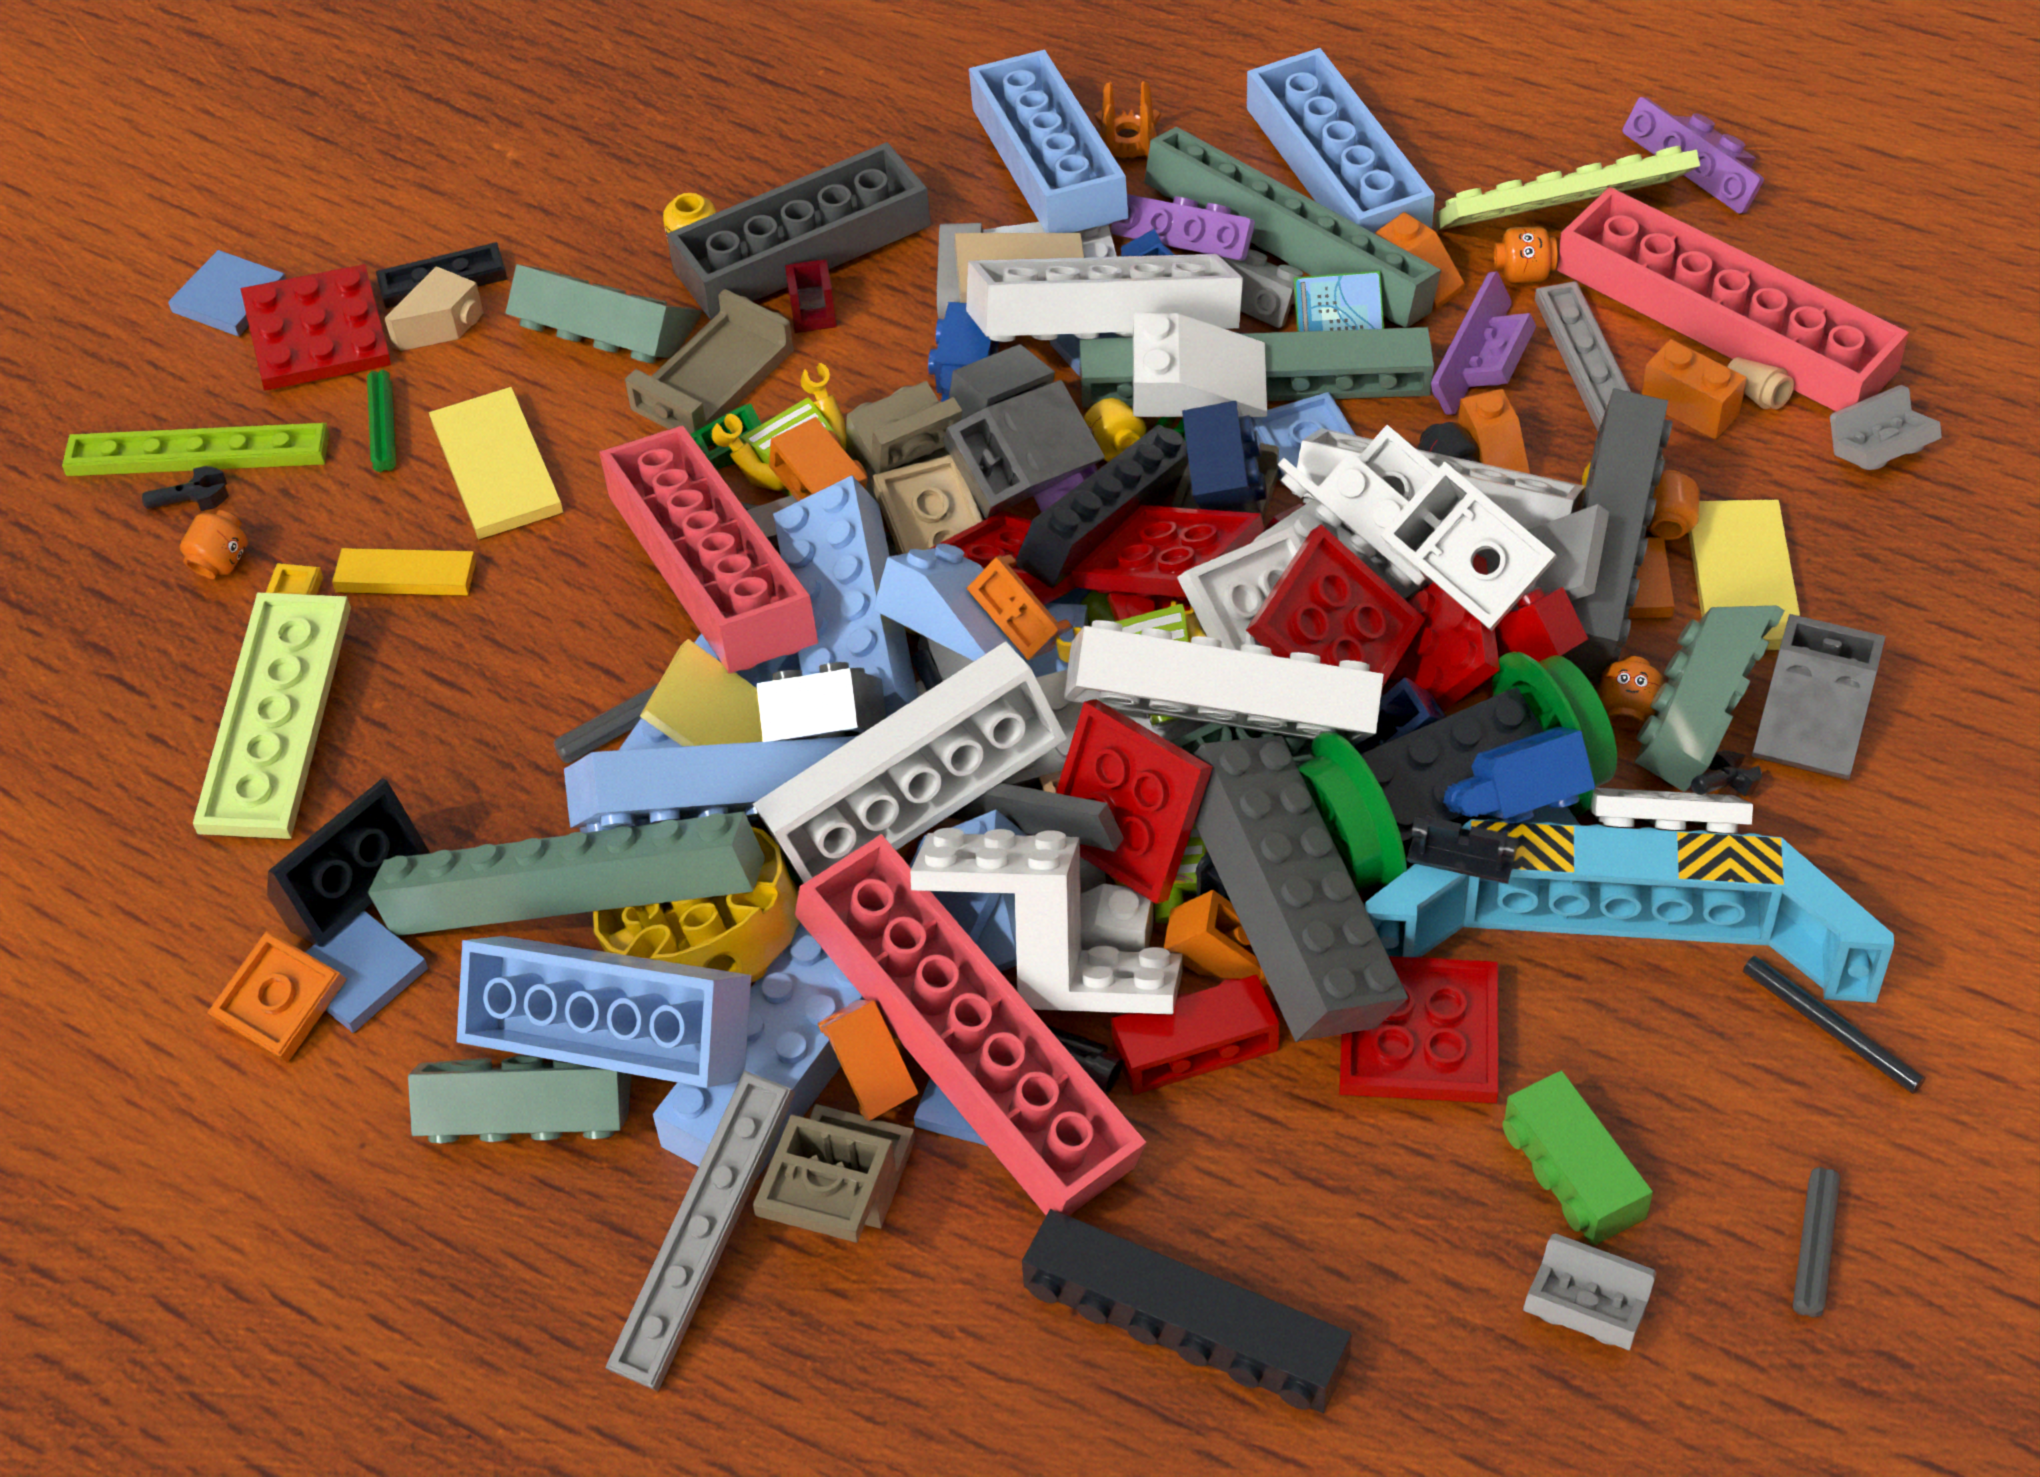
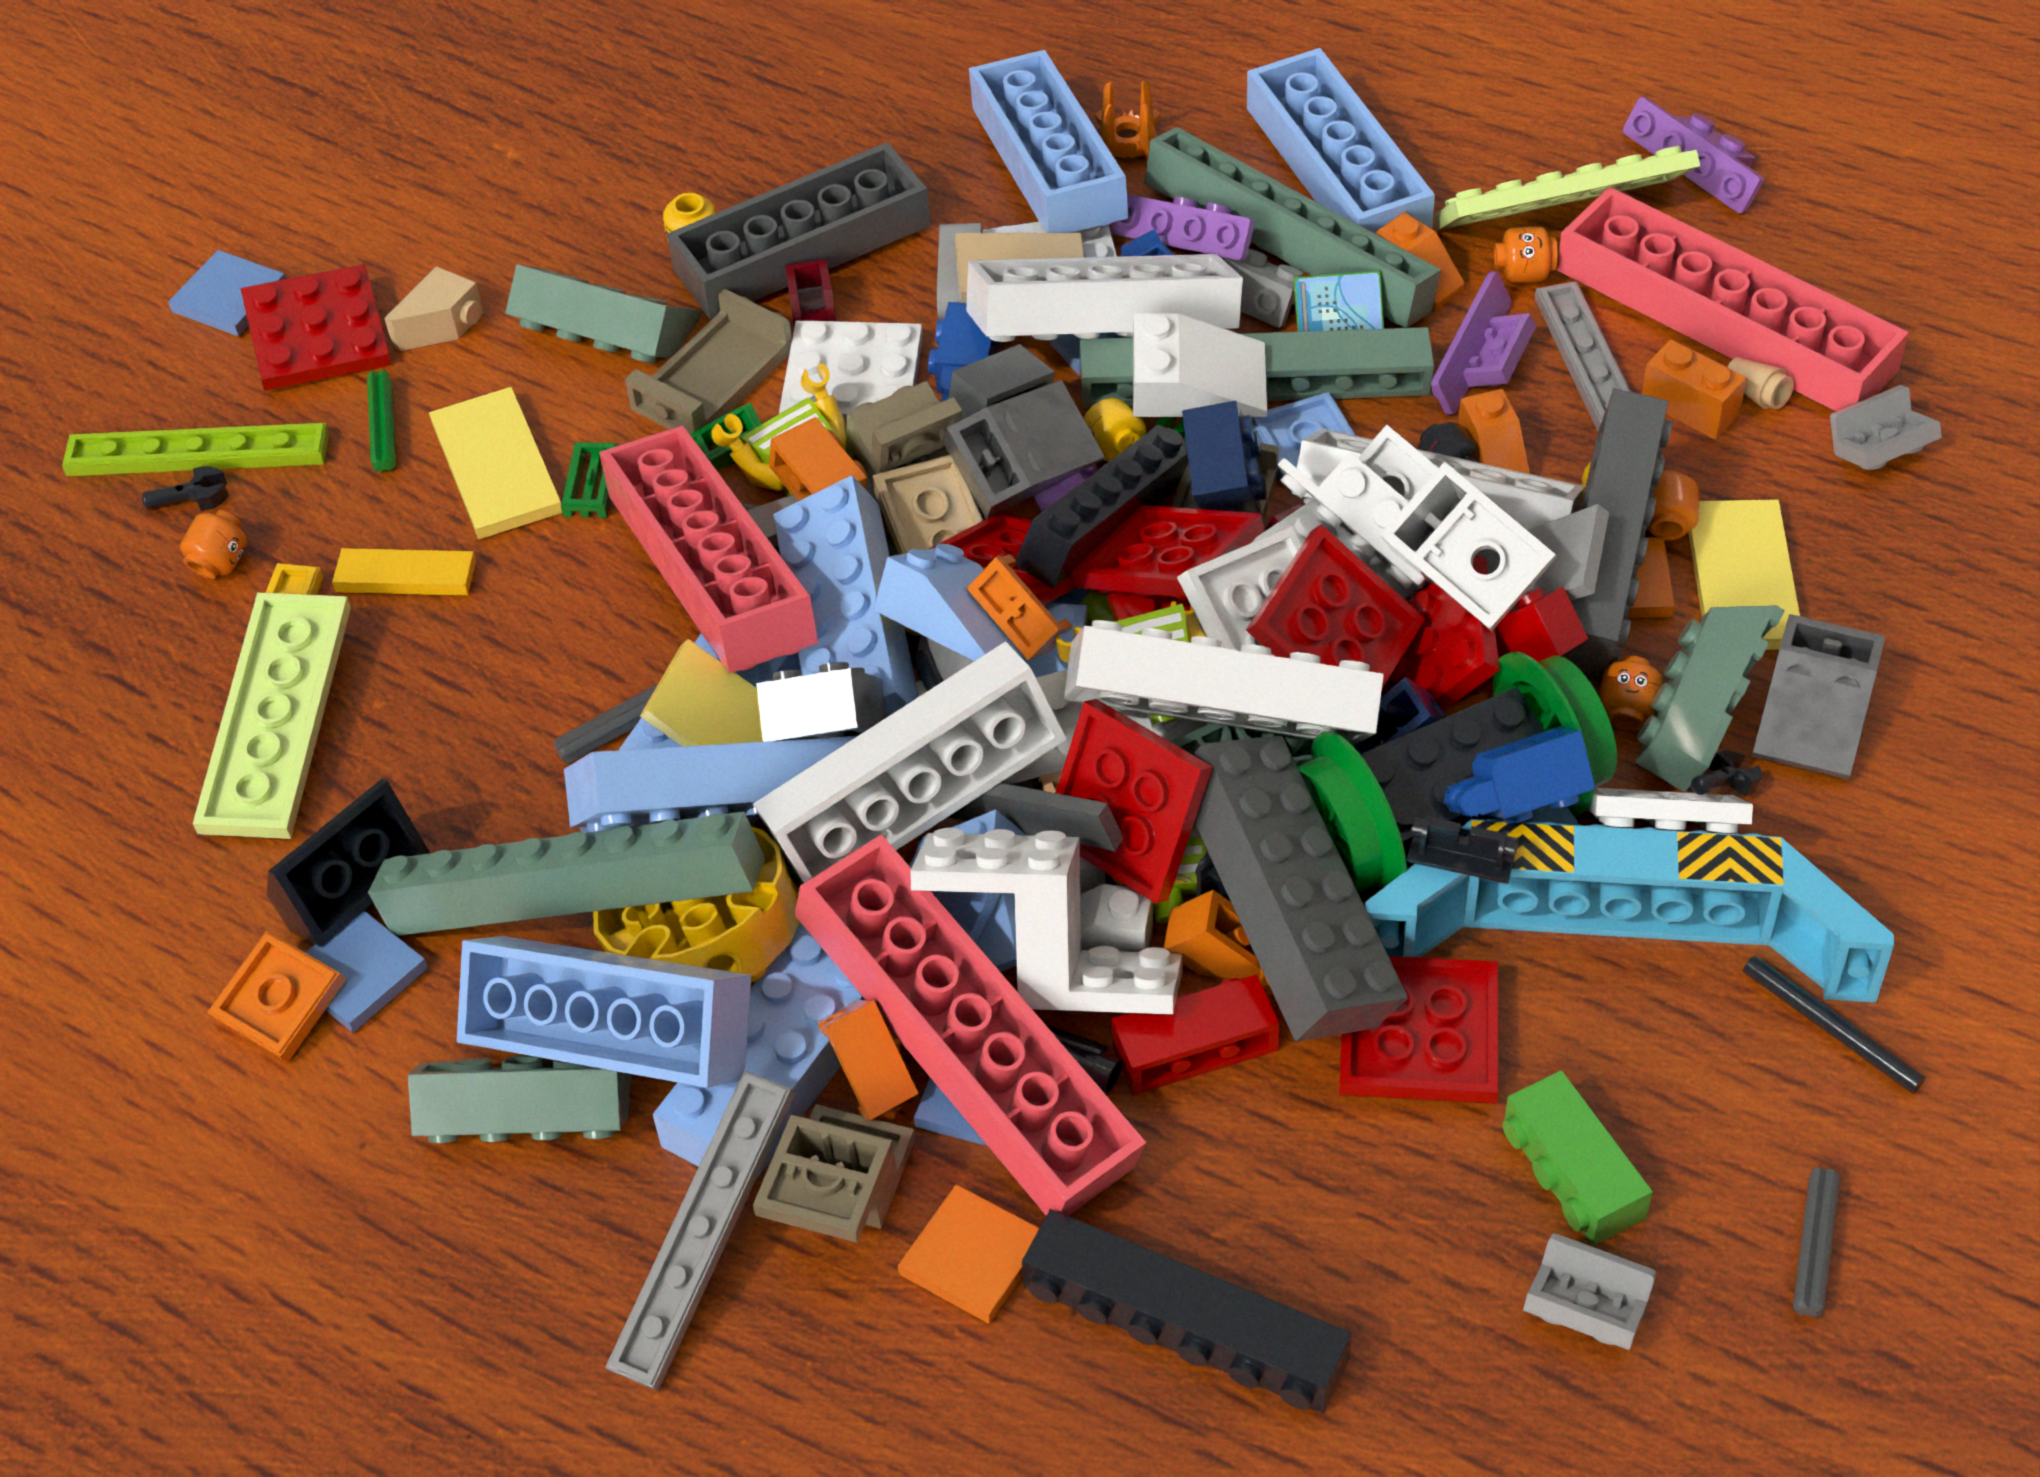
(477, 264): black tile -> none
(587, 503): none -> green tile
(862, 357): none -> white plate
(969, 1253): none -> orange tile

